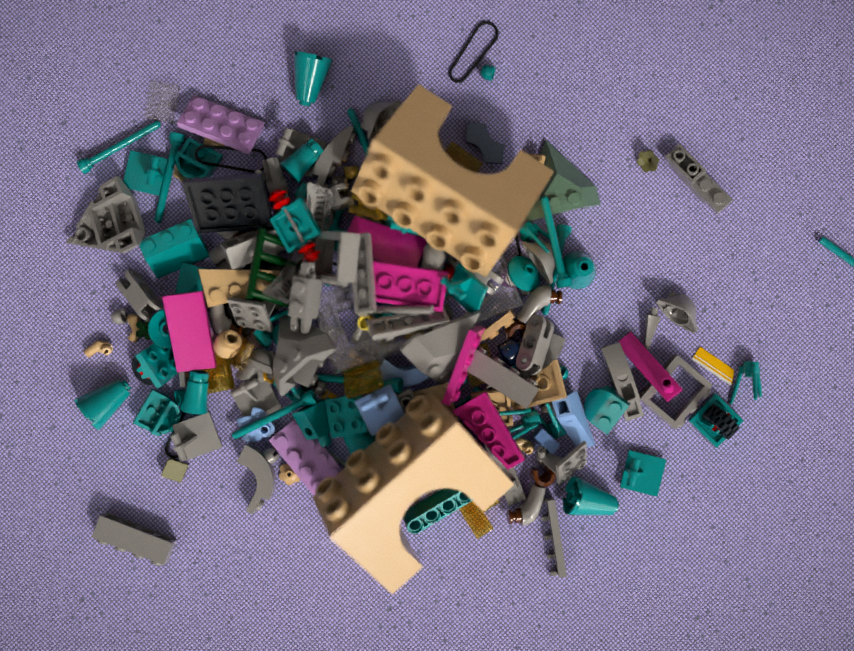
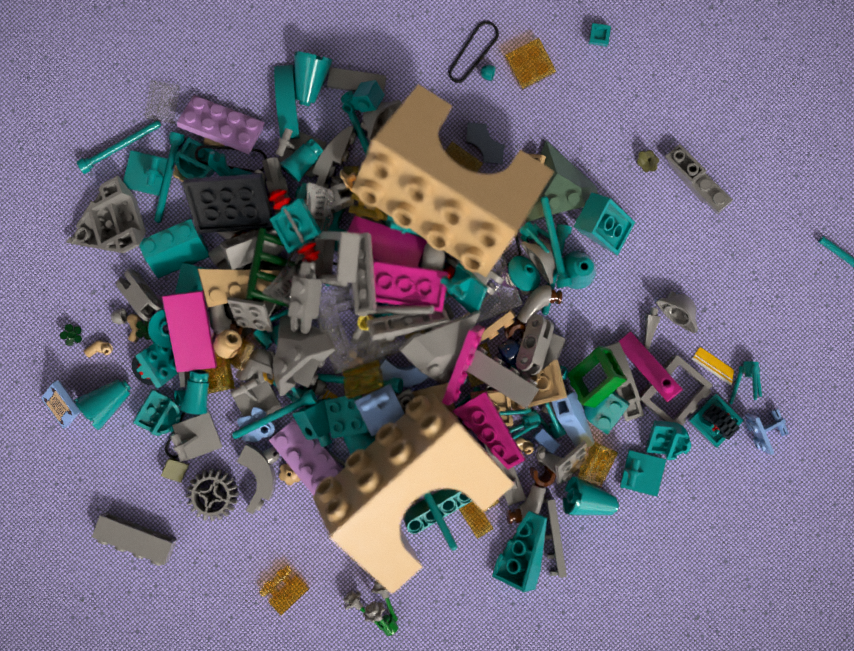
(60, 404): none -> tile
(70, 334): none -> dark green plant
(207, 509): none -> light grey gear
(221, 168): none -> teal piece
(286, 100): none -> teal slope
(288, 594): none -> clear yellow plate
(348, 179): none -> tan plant
(350, 80): none -> light grey tile
(366, 97): none -> teal brick
(374, 610): none -> light grey plant
(440, 521): none -> teal piece
(522, 557): none -> teal wedge
(530, 64): none -> clear yellow plate
(597, 464): none -> clear yellow plate
(599, 34): none -> teal plate
(604, 223): none -> teal slope
(611, 368): none -> green window
(668, 439): none -> teal slope
(761, 440): none -> light blue plate

